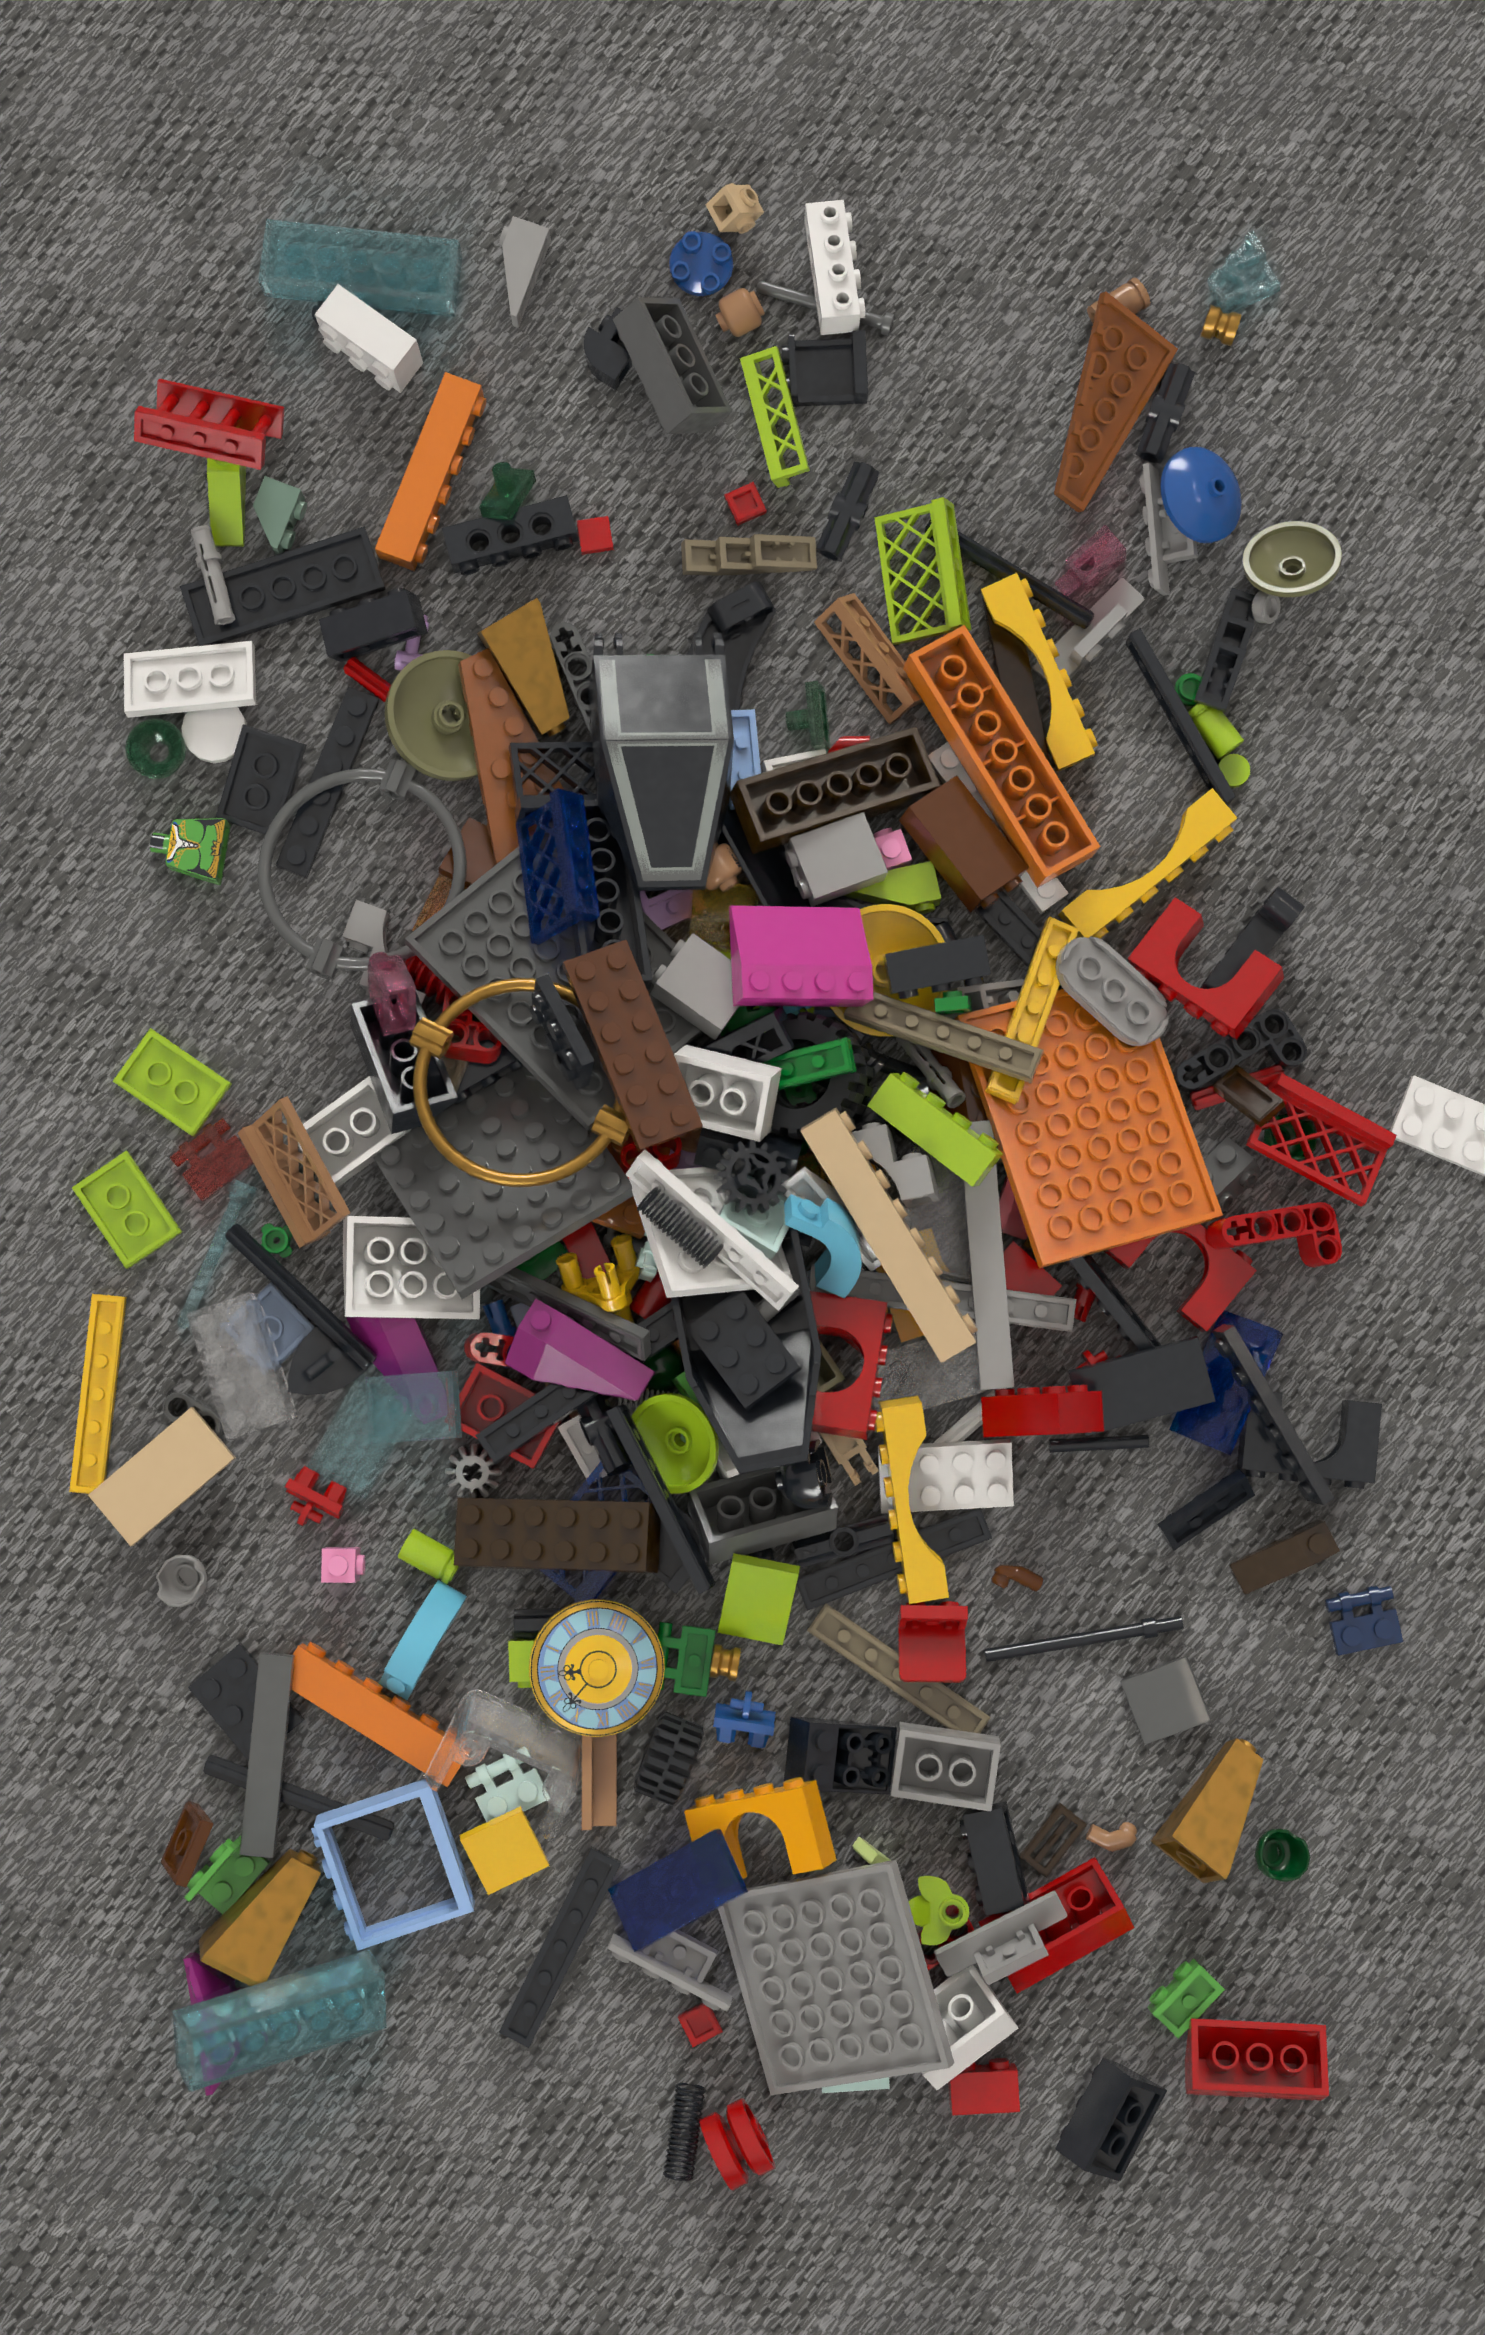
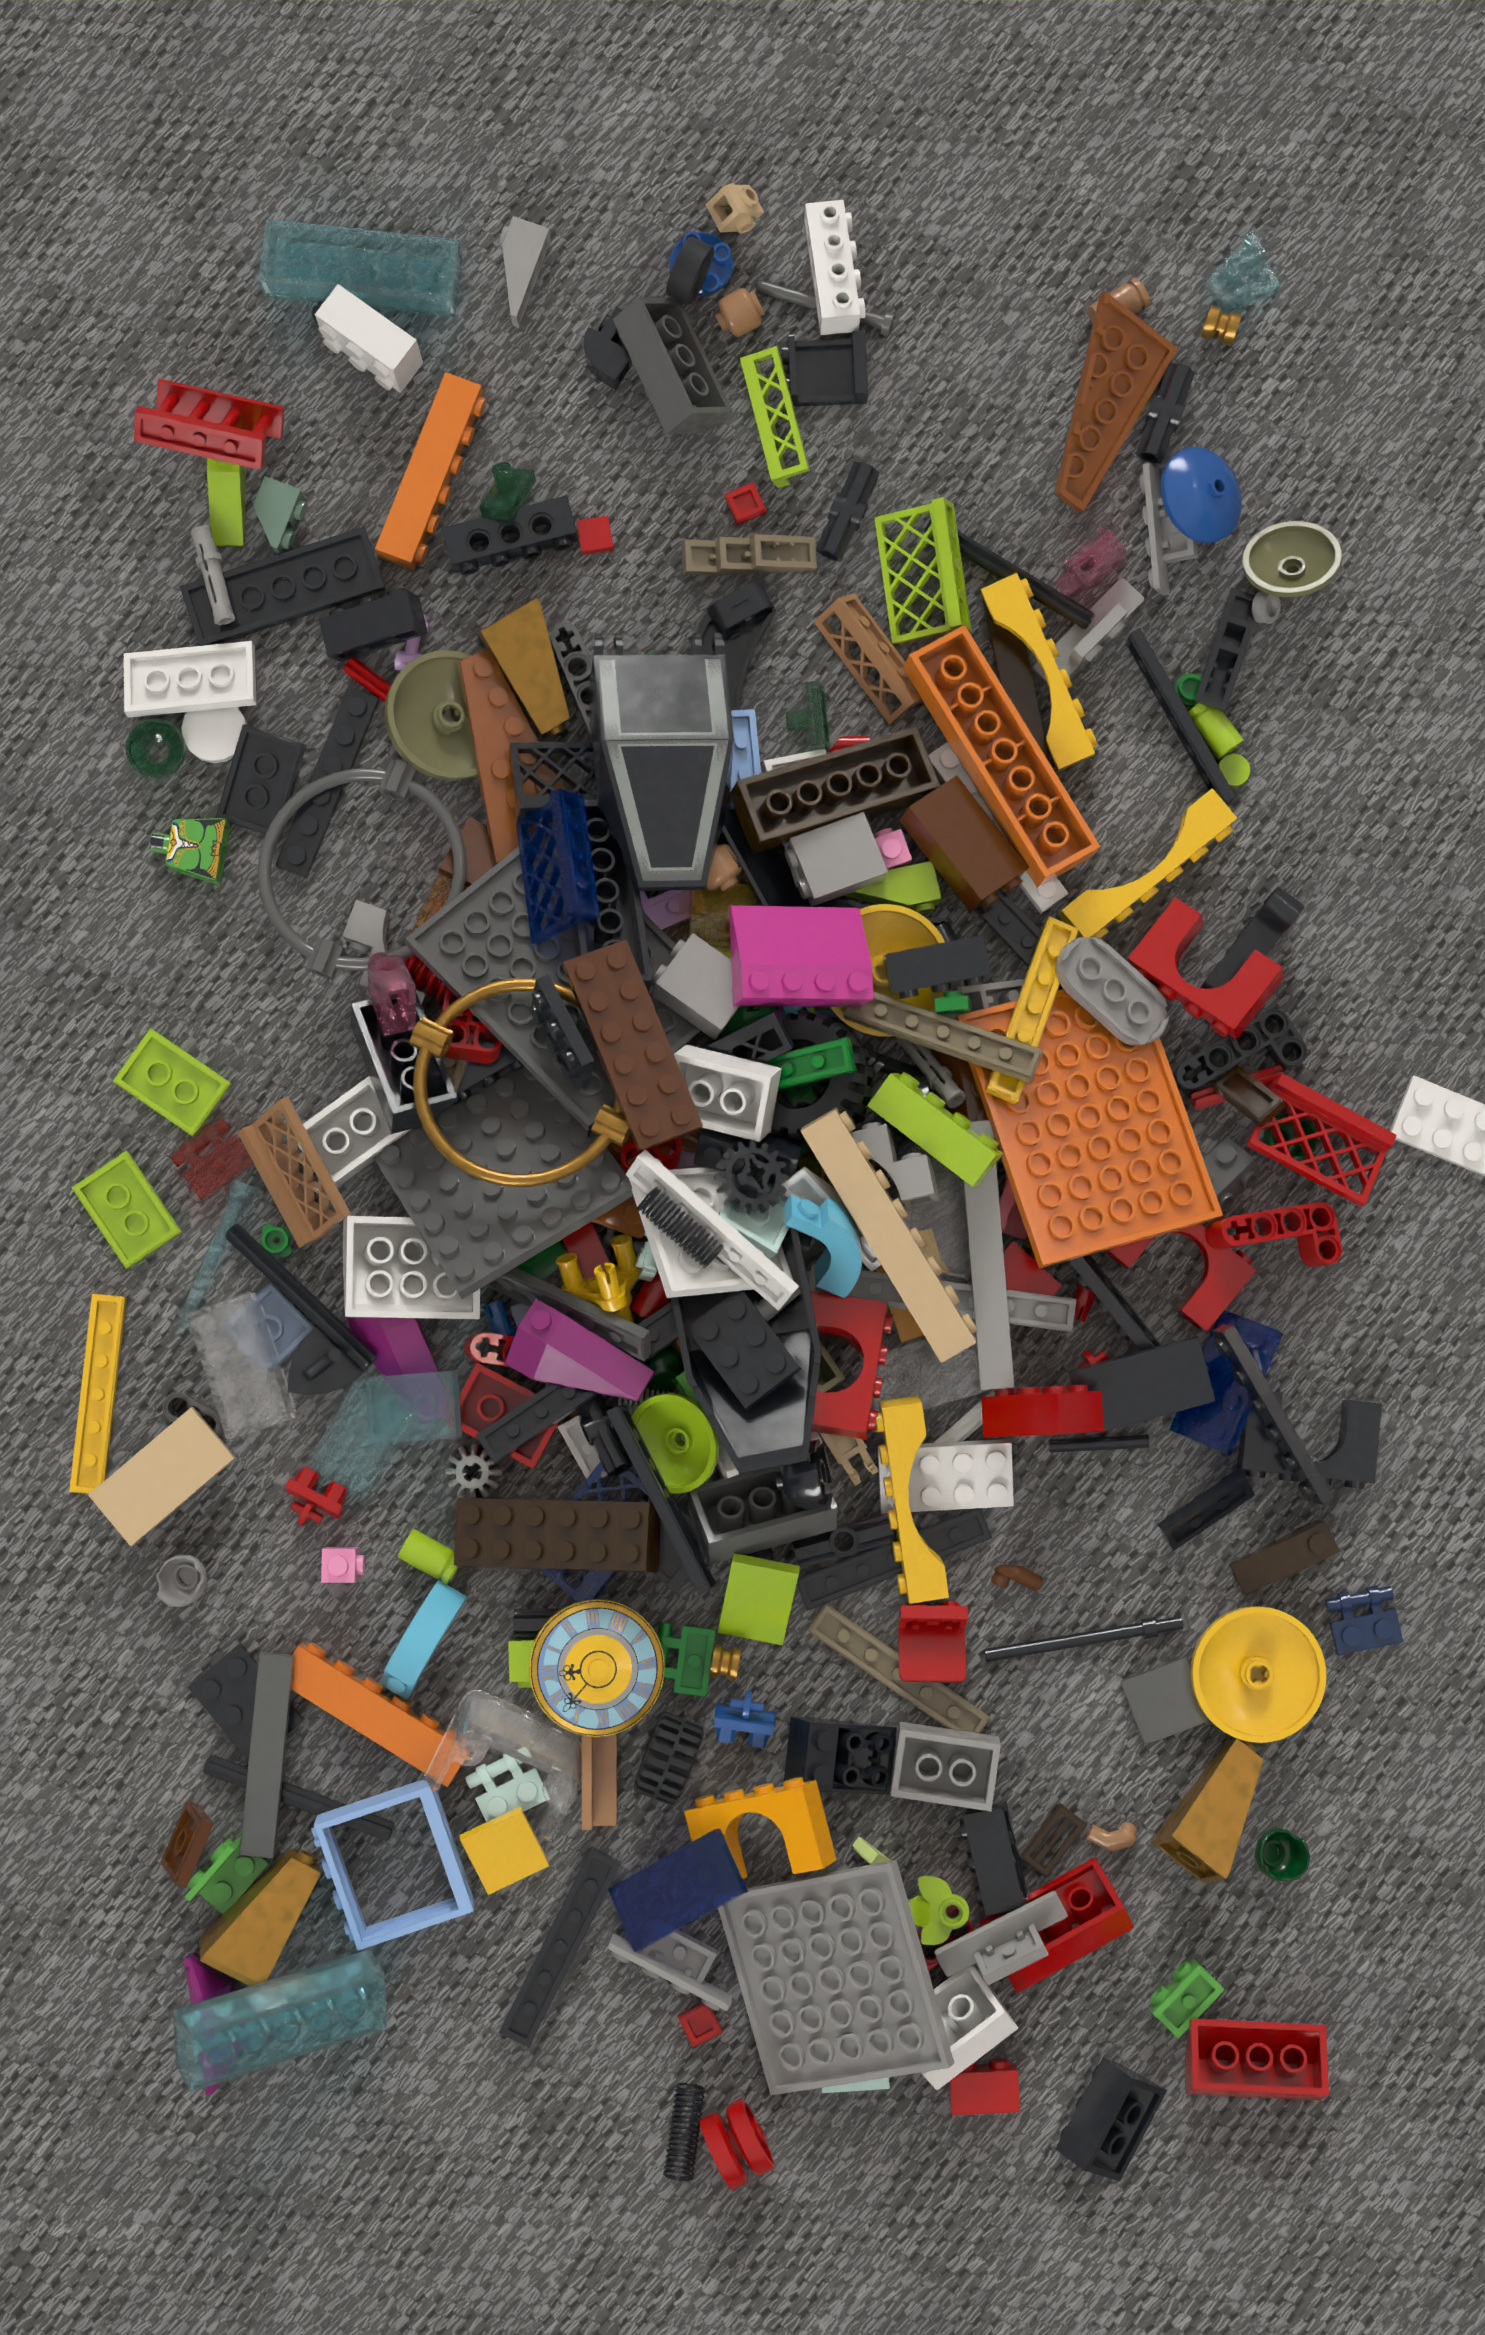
(690, 270): none -> black tyre
(1258, 1674): none -> yellow dish

